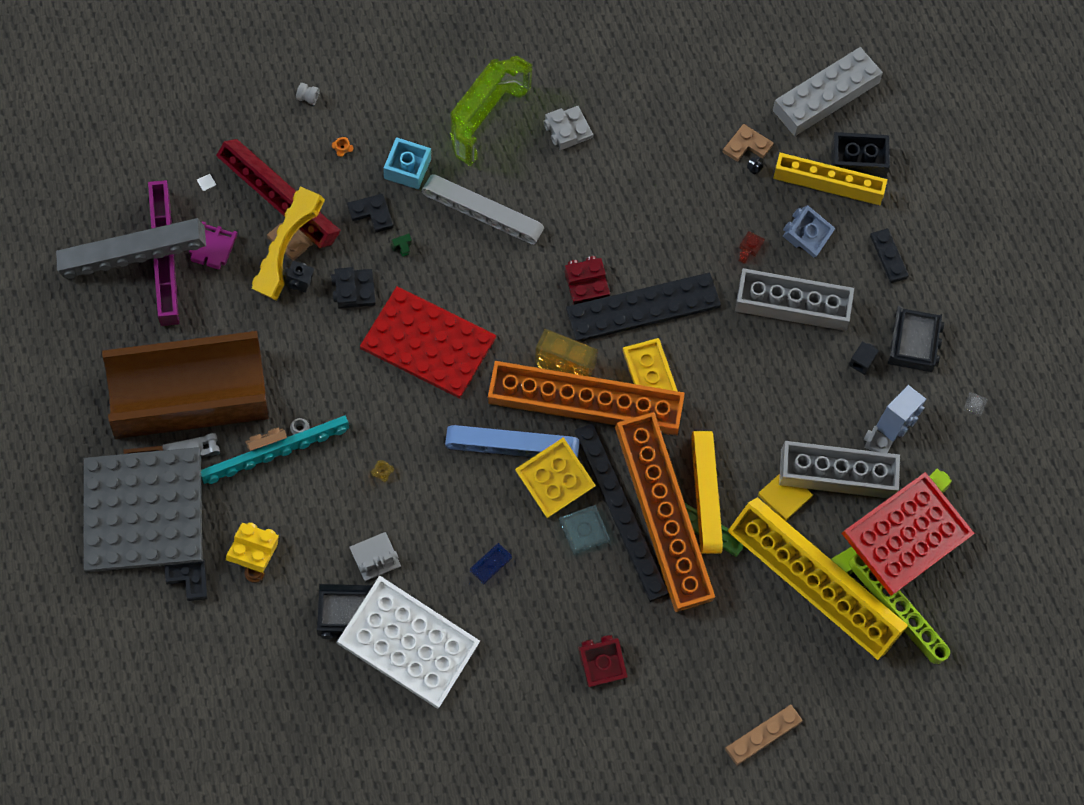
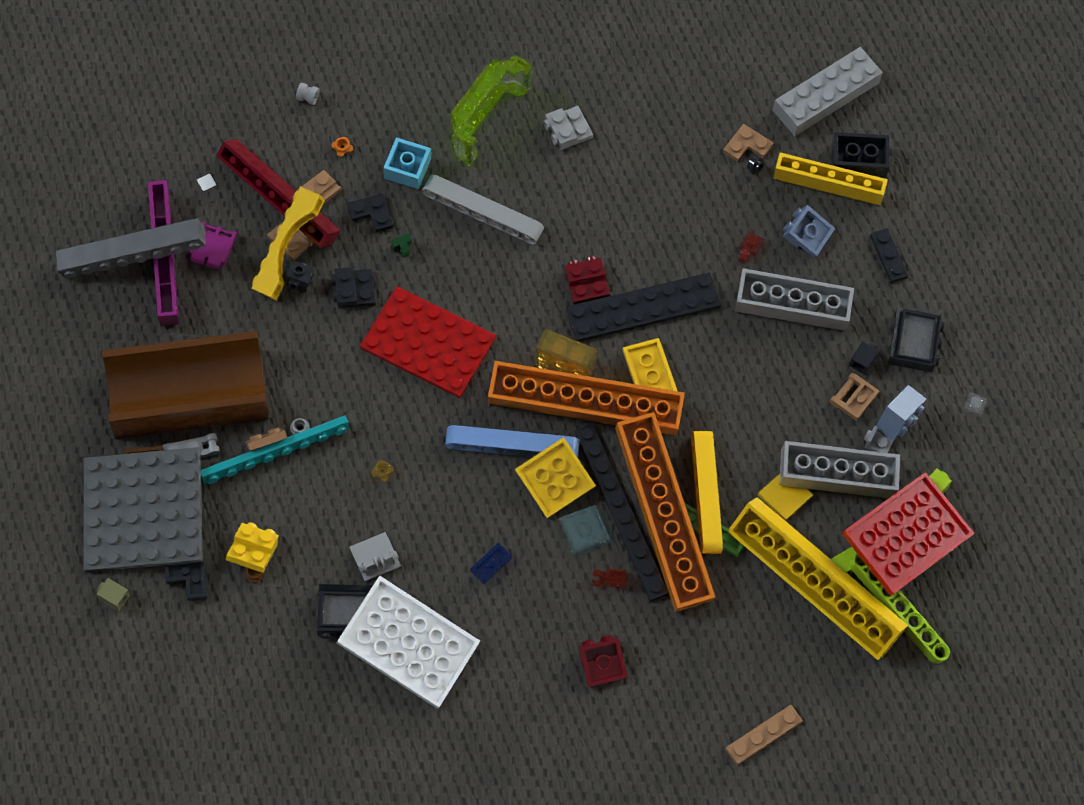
(112, 594): none -> olive brick
(323, 185): none -> medium nougat plate
(612, 577): none -> clear red plate
(859, 400): none -> medium nougat plate

